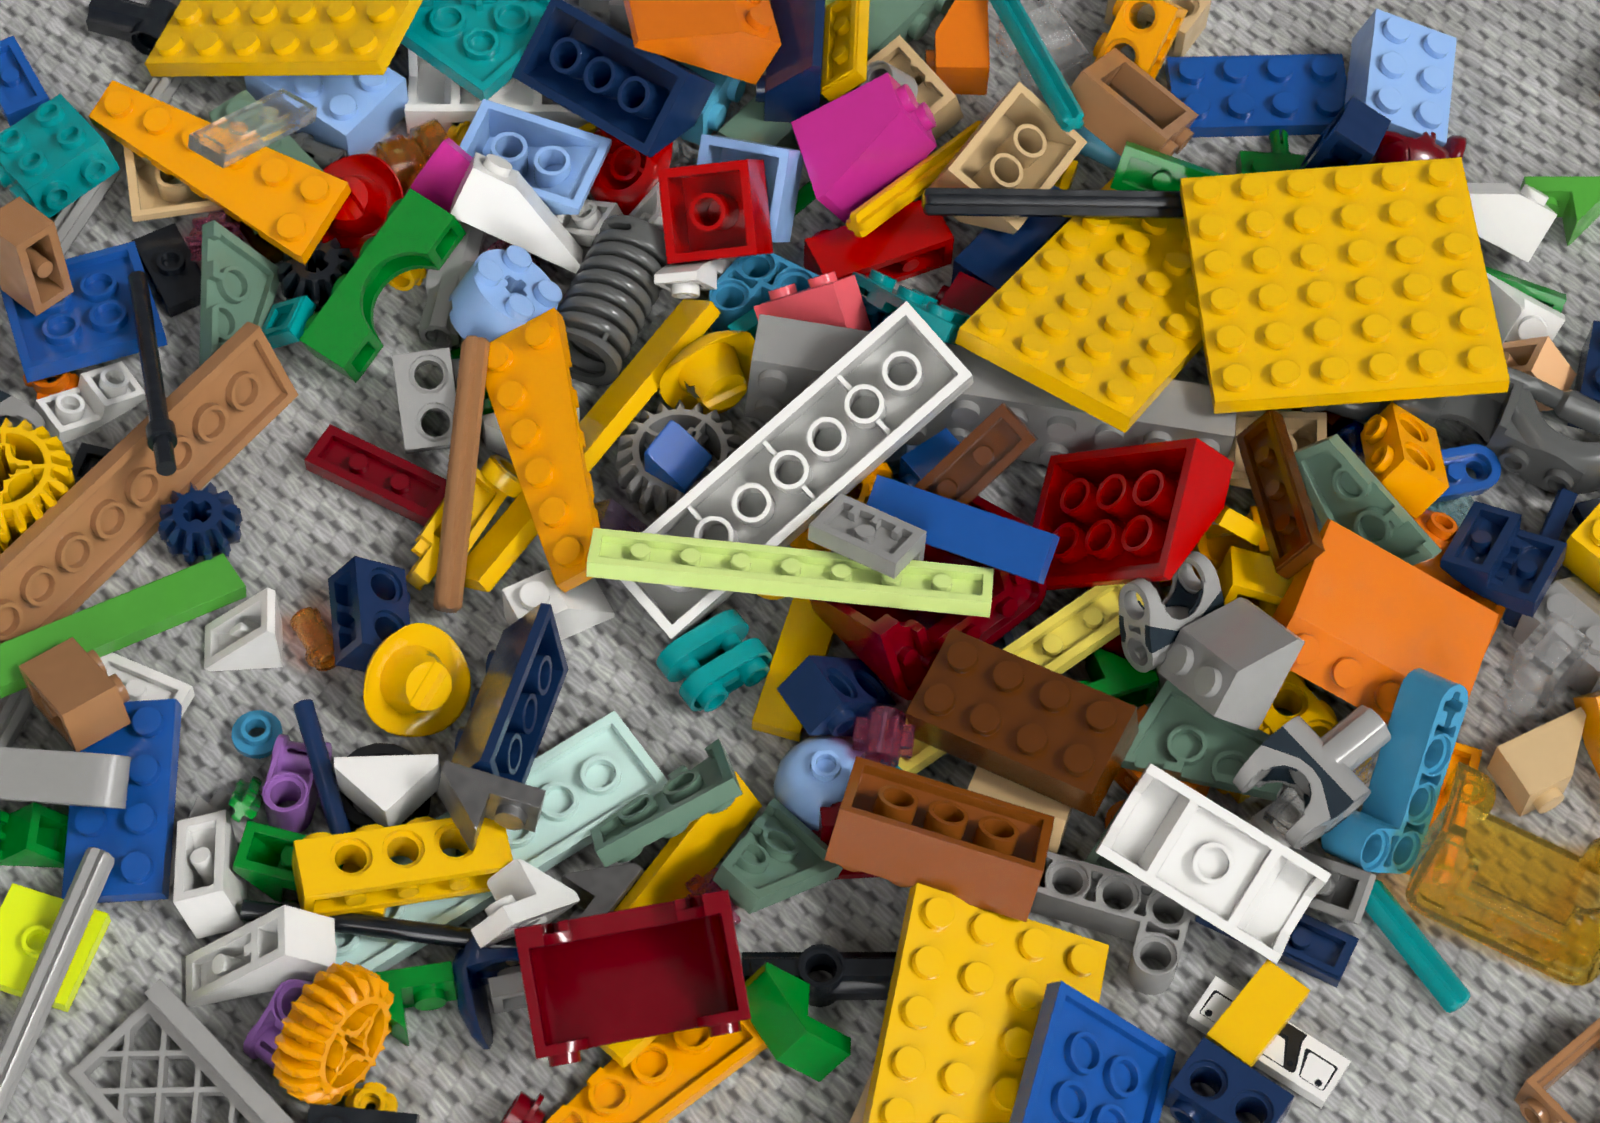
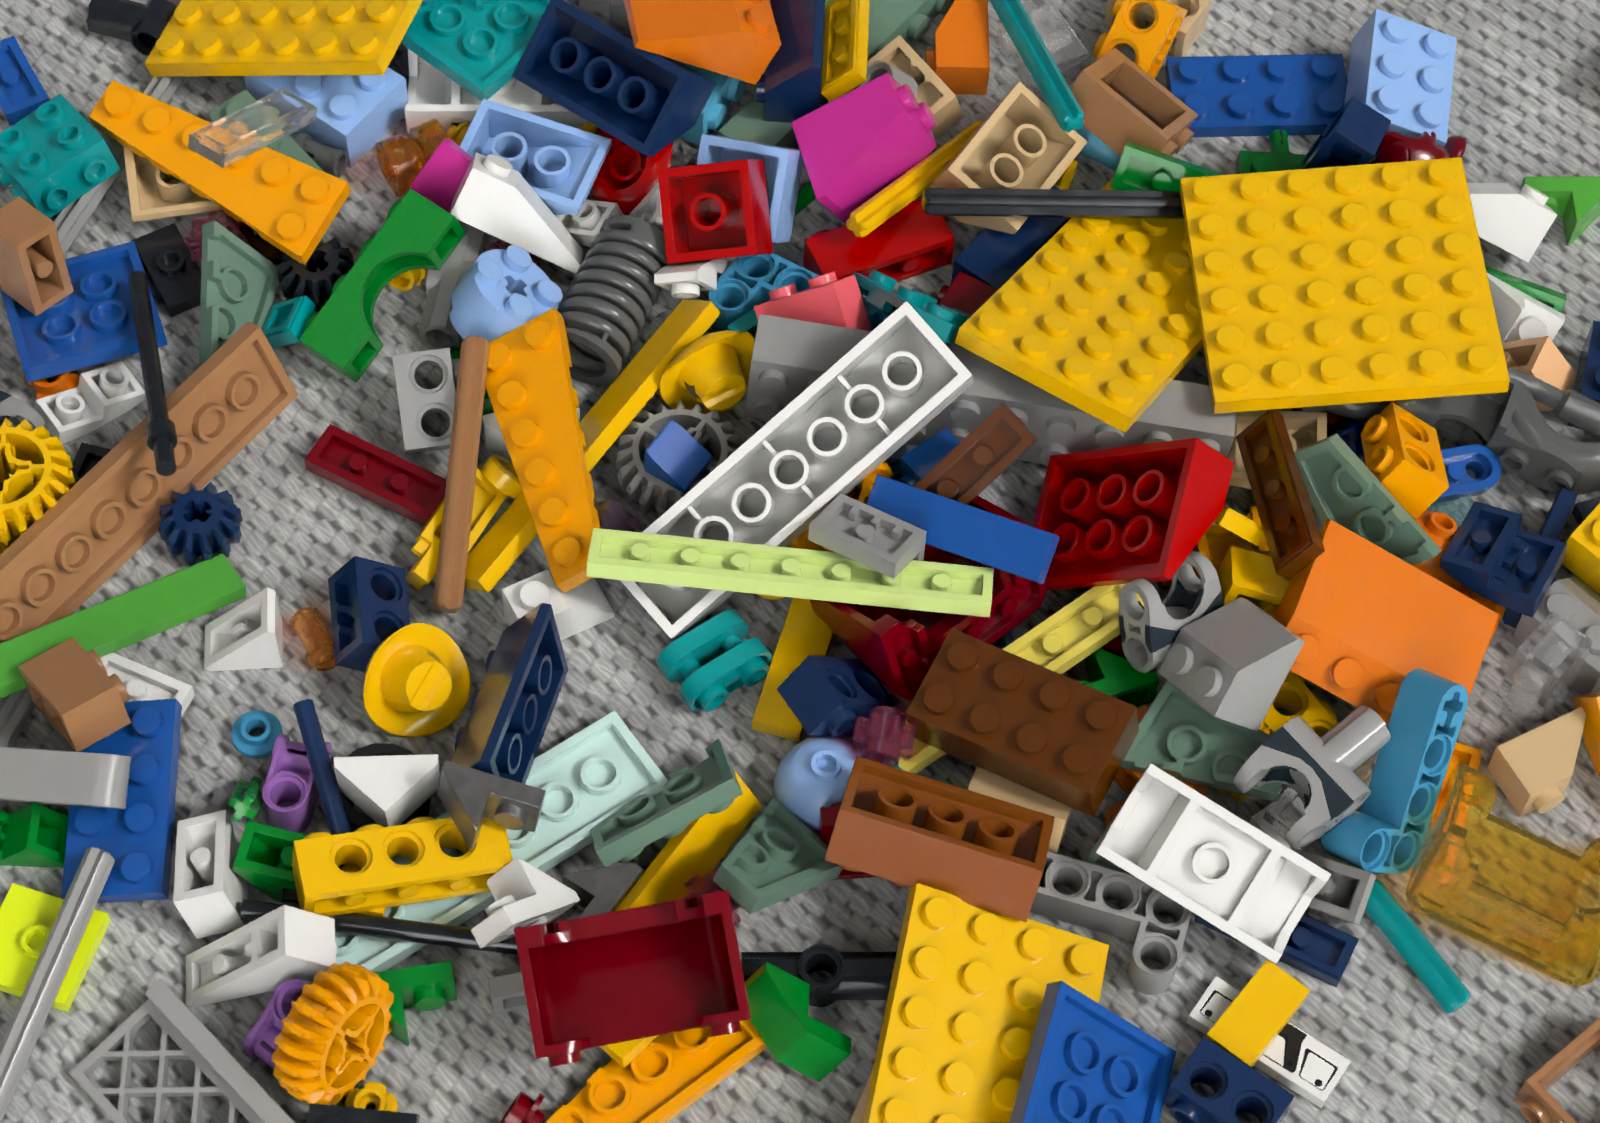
(372, 194): red hat -> none
(471, 973): dark blue piece -> none

